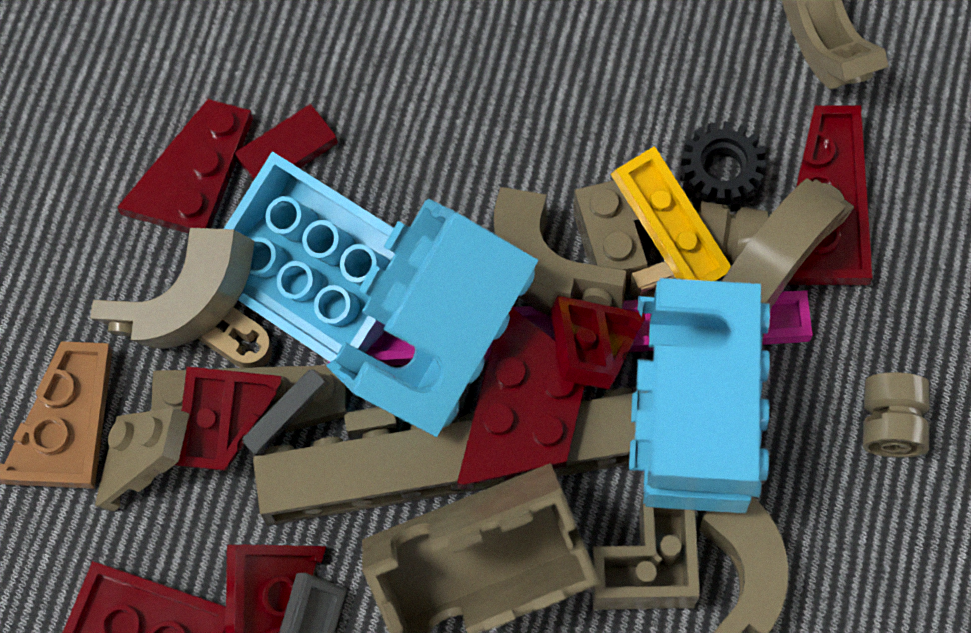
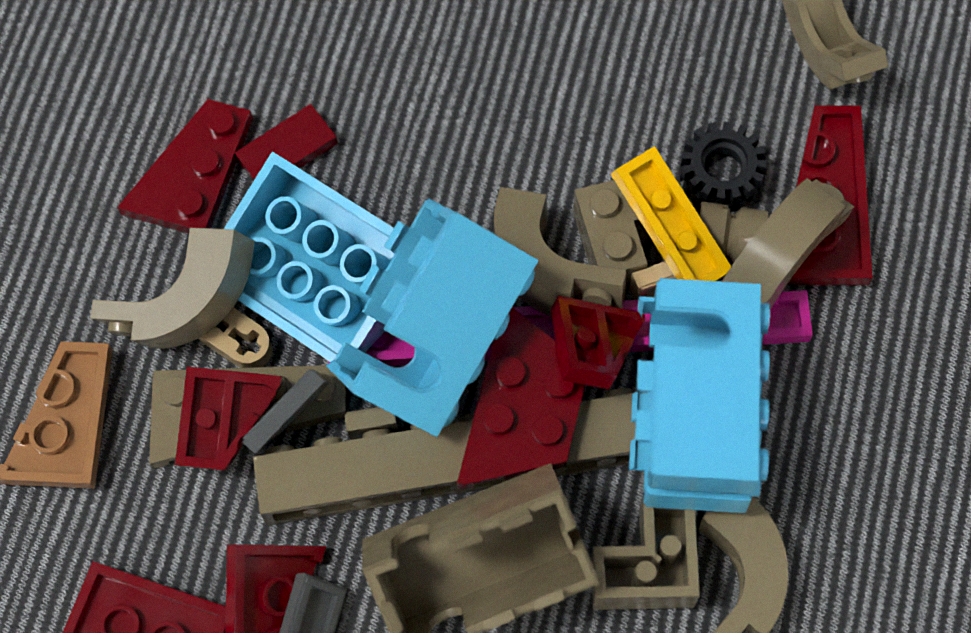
(138, 451): dark tan wing -> none
(896, 415): dark tan wheel -> none

